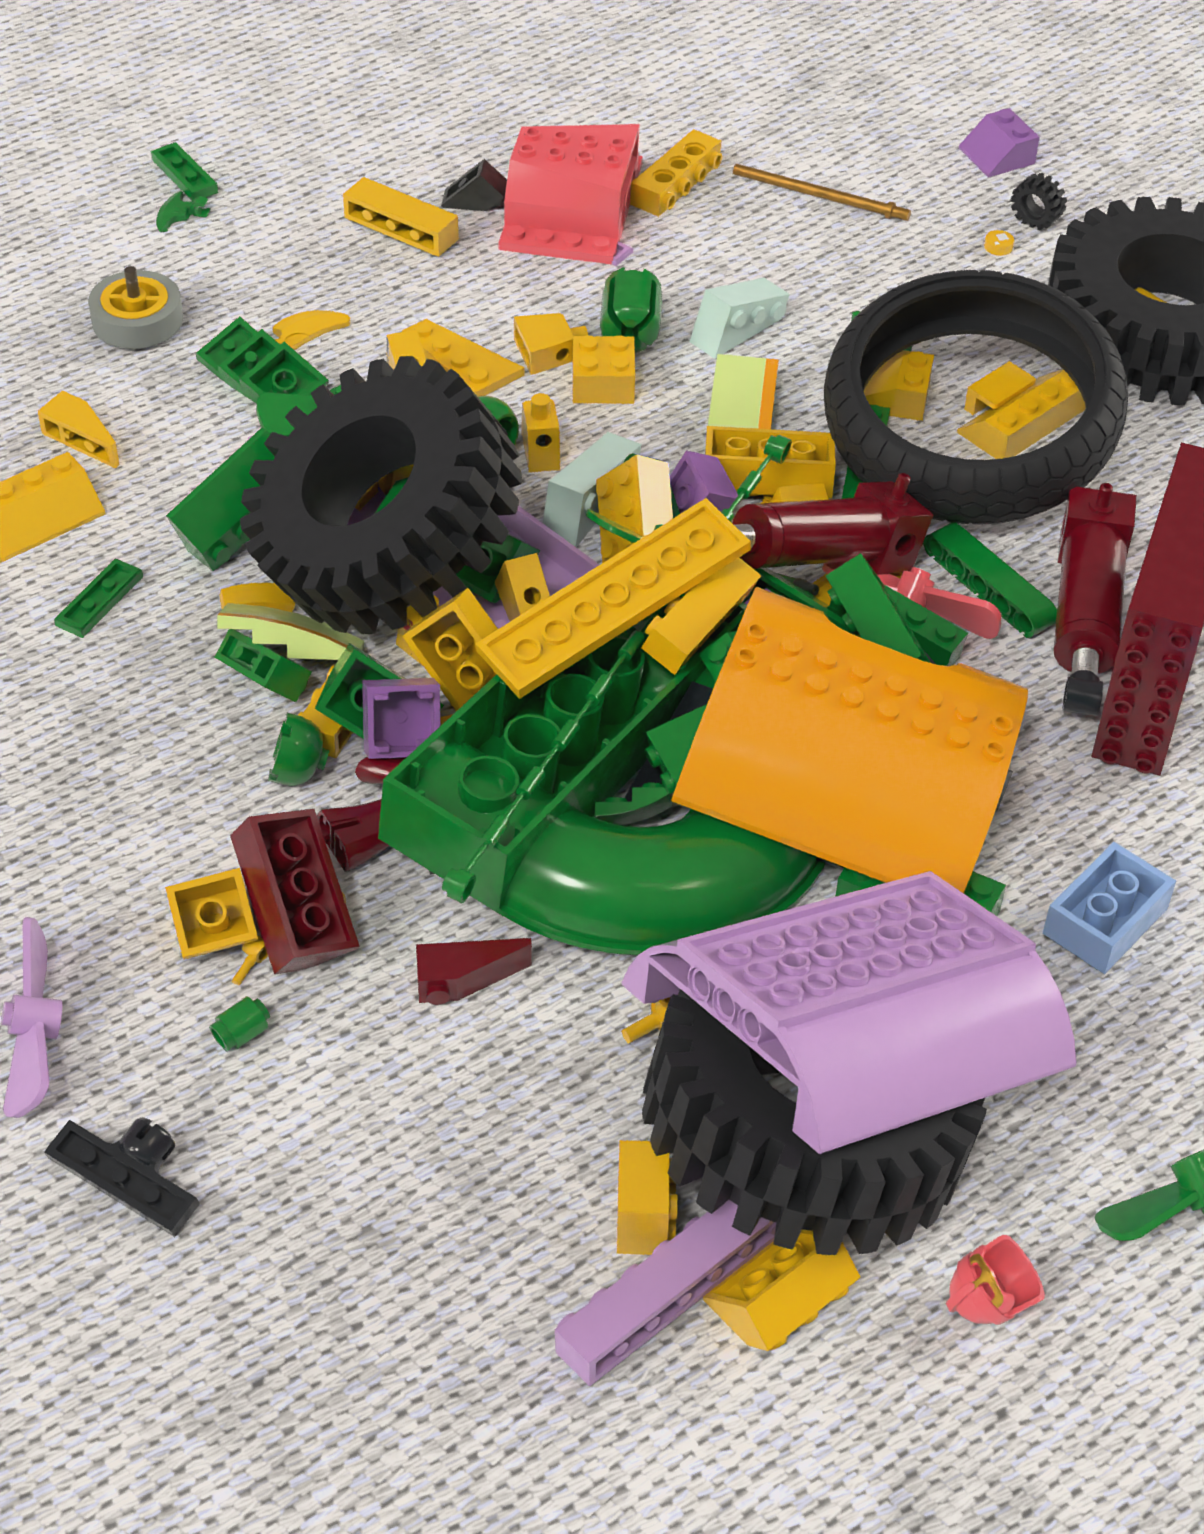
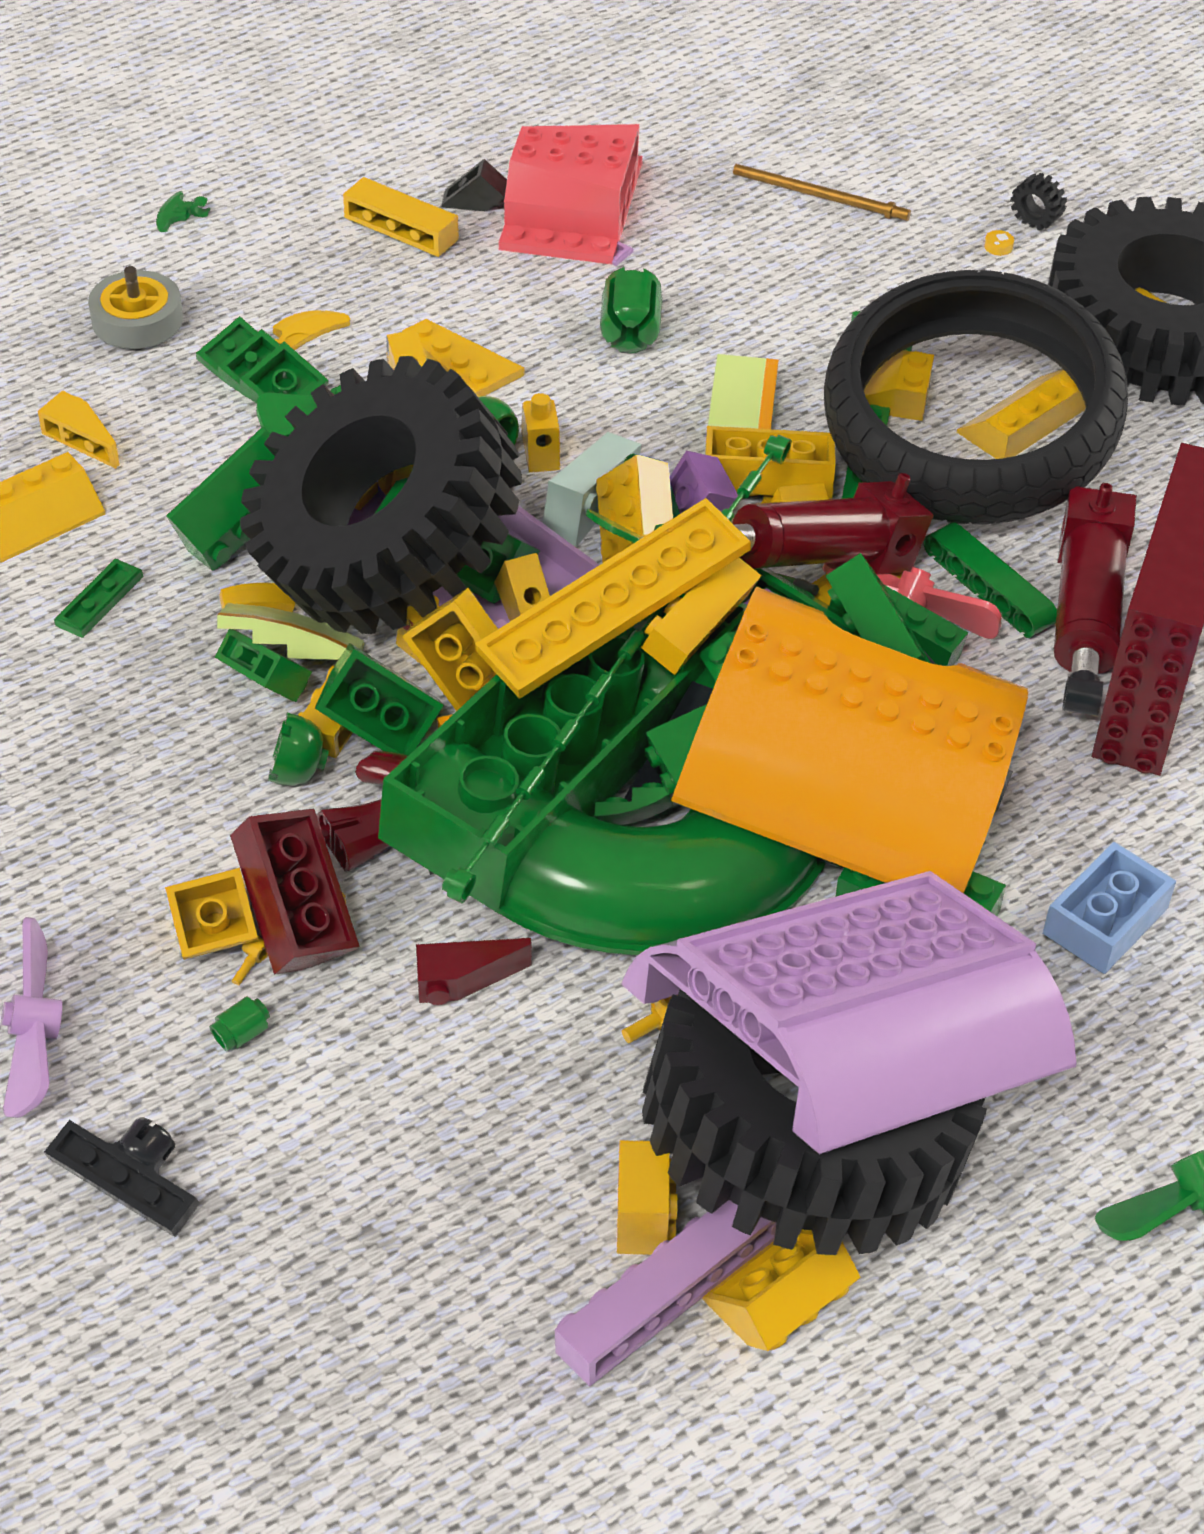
(184, 171): green plate -> none
(399, 715): medium lavender container -> none
(545, 340): yellow torso -> none
(603, 369): yellow brick -> none
(676, 172): yellow brick -> none
(736, 313): light aqua wedge -> none
(994, 1283): coral helmet -> none
(997, 388): yellow panel -> none
(1001, 143): medium lavender slope -> none

